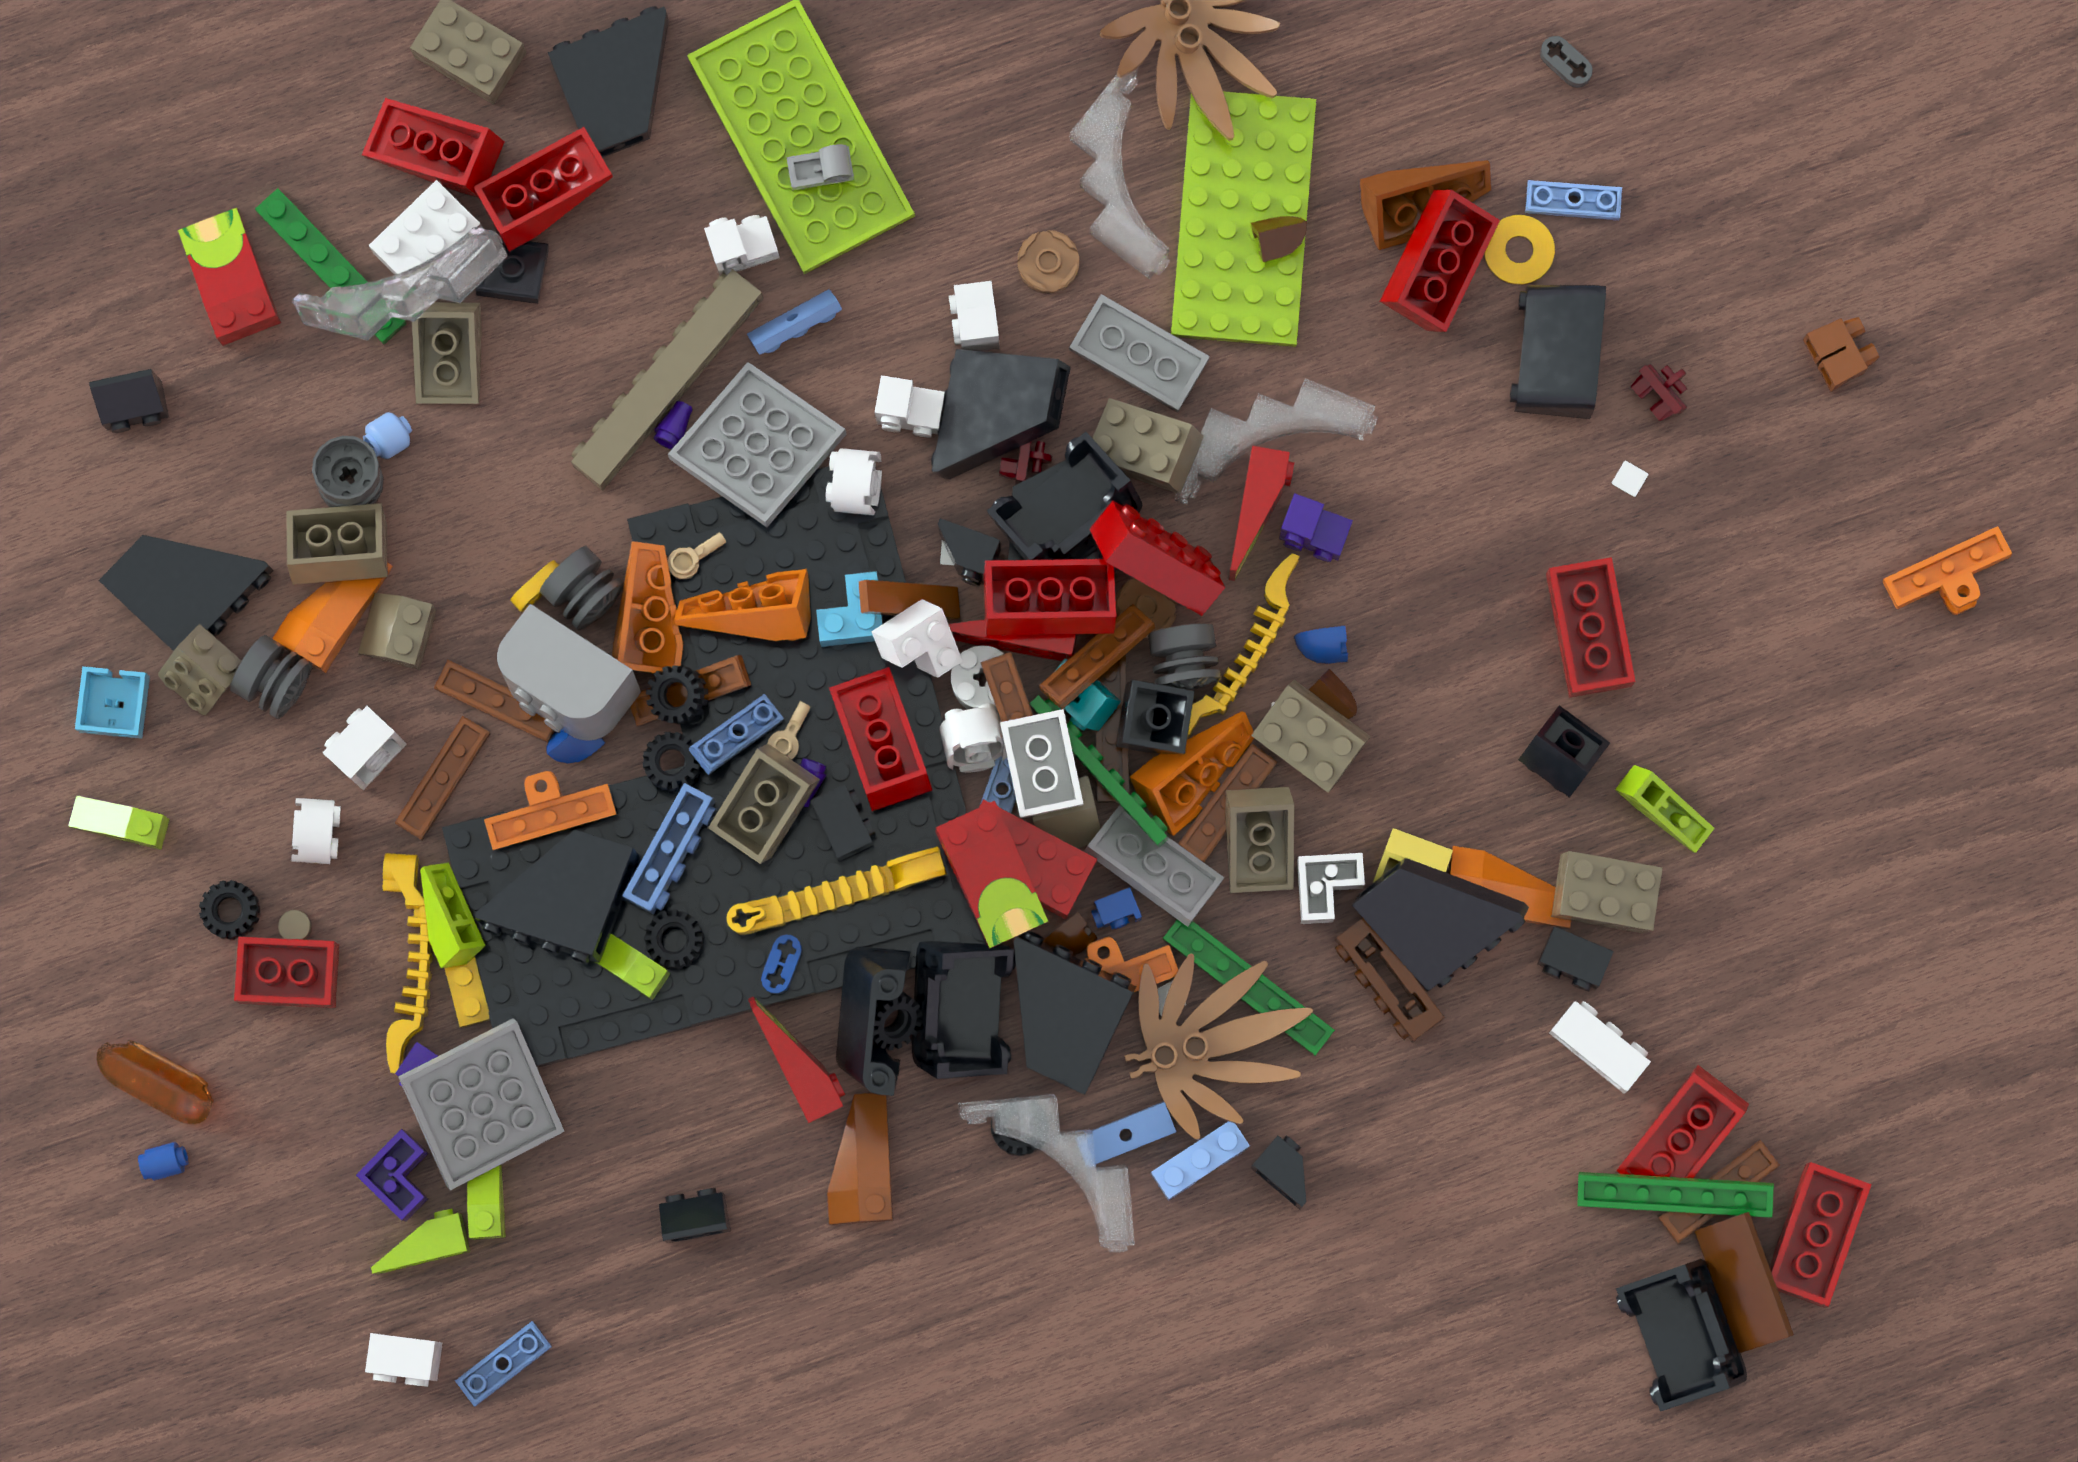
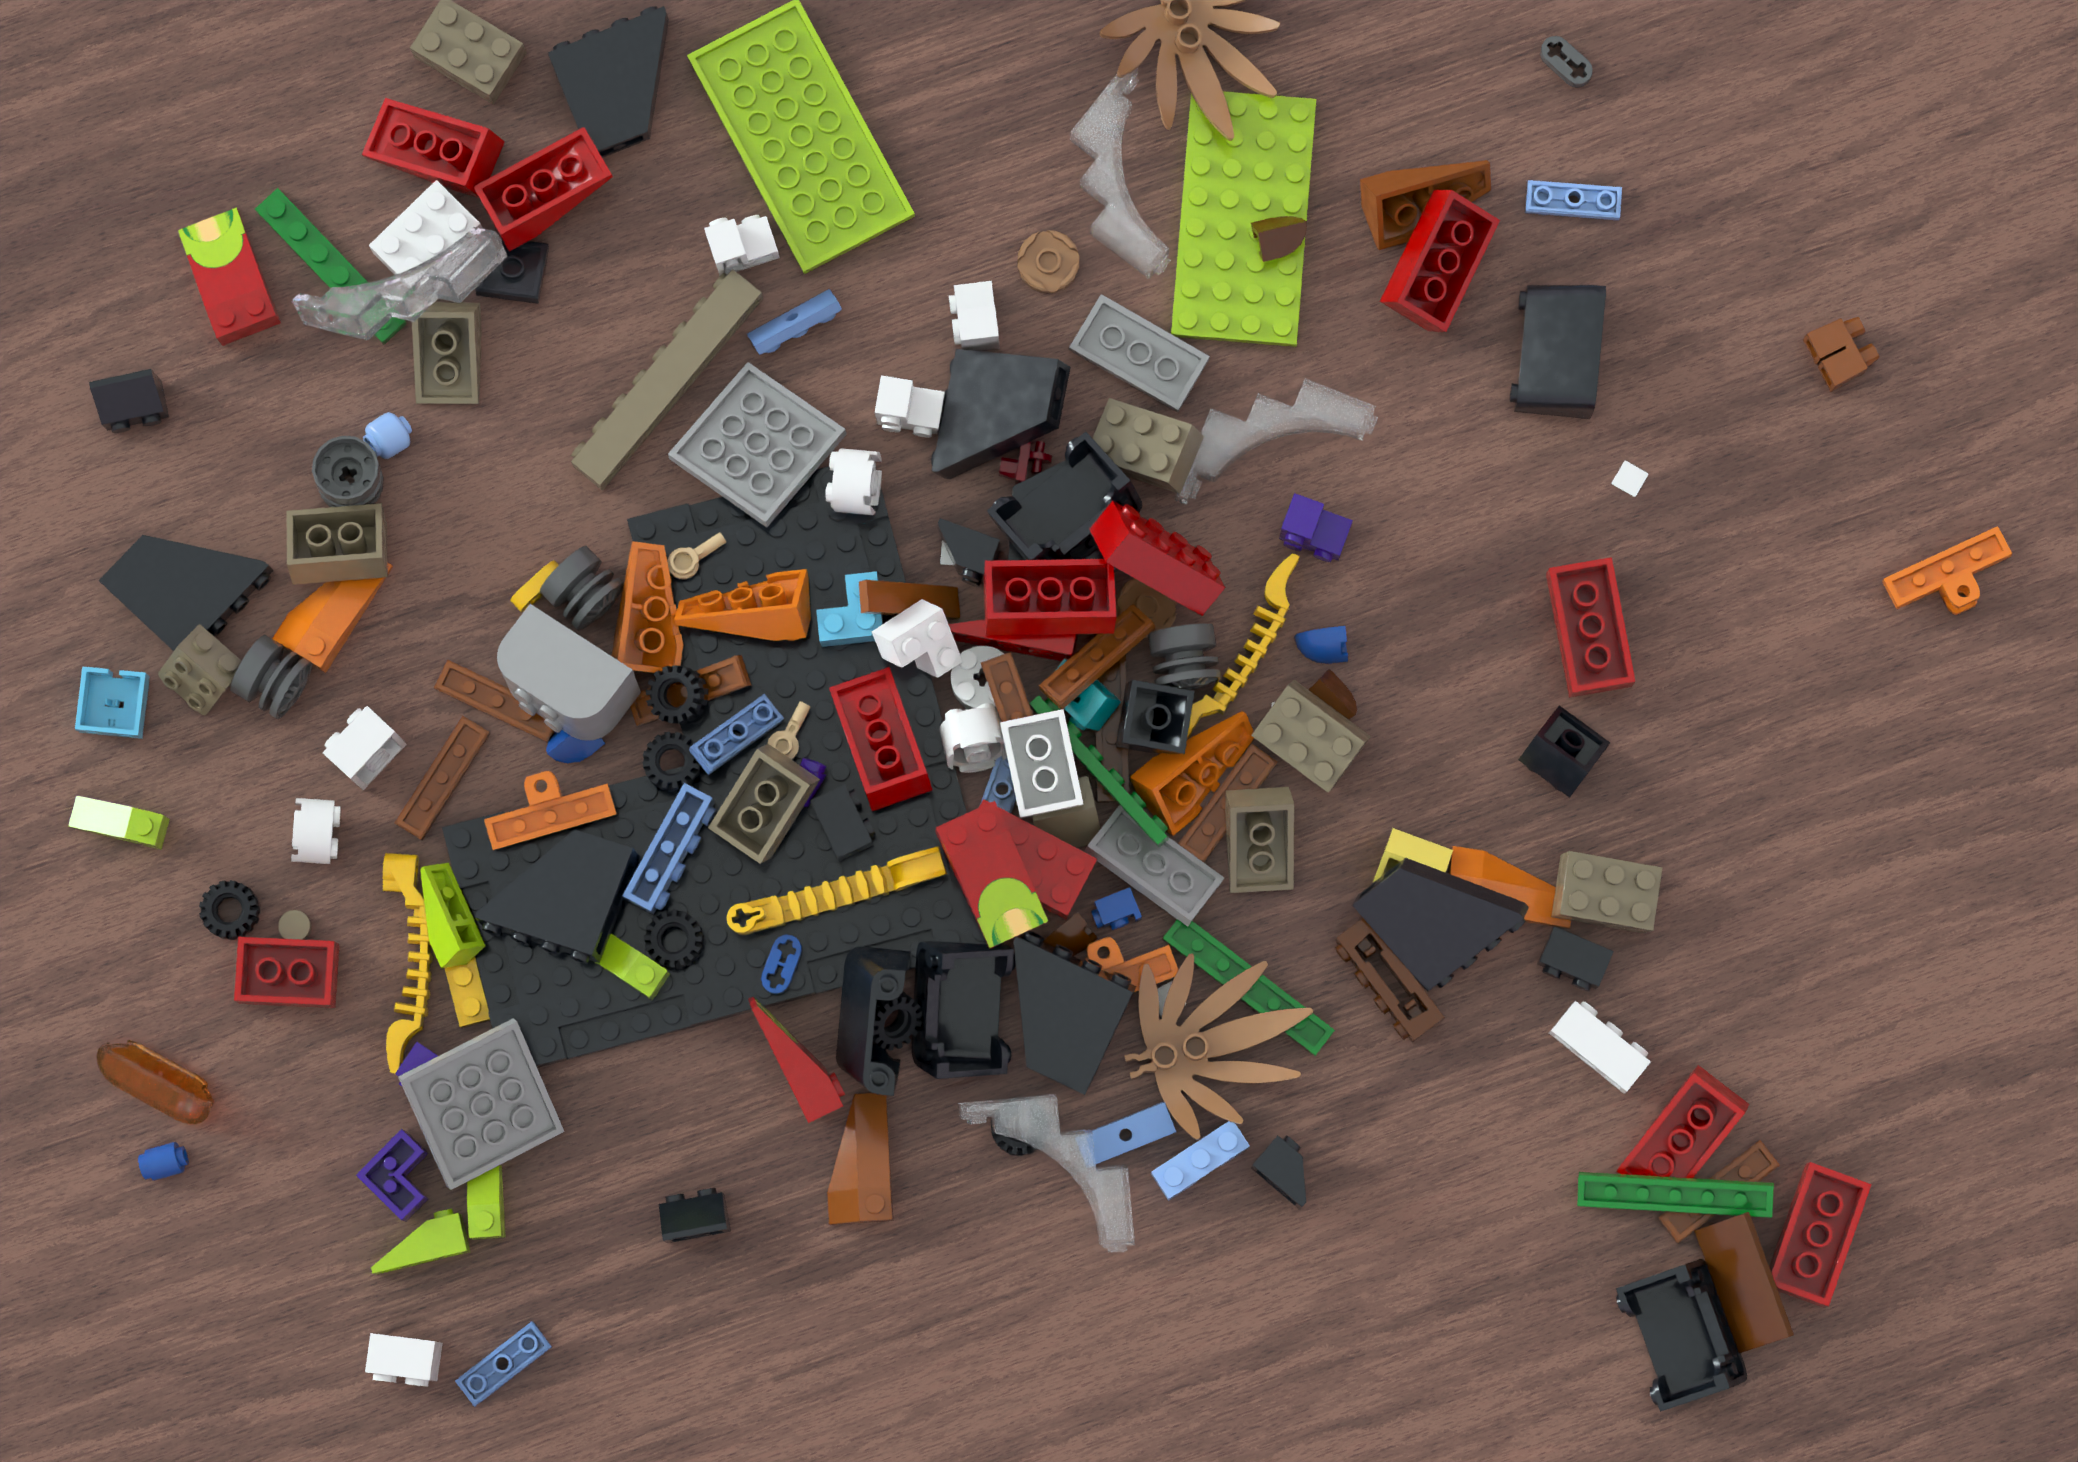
(397, 630): dark tan slope -> none
(673, 425): dark purple cone -> none
(820, 168): light grey plate -> none
(1264, 486): red slope -> none
(1322, 875): white brick -> none
(1542, 250): yellow gear -> none
(1652, 380): dark red hips -> none
(1664, 807): lime slope -> none

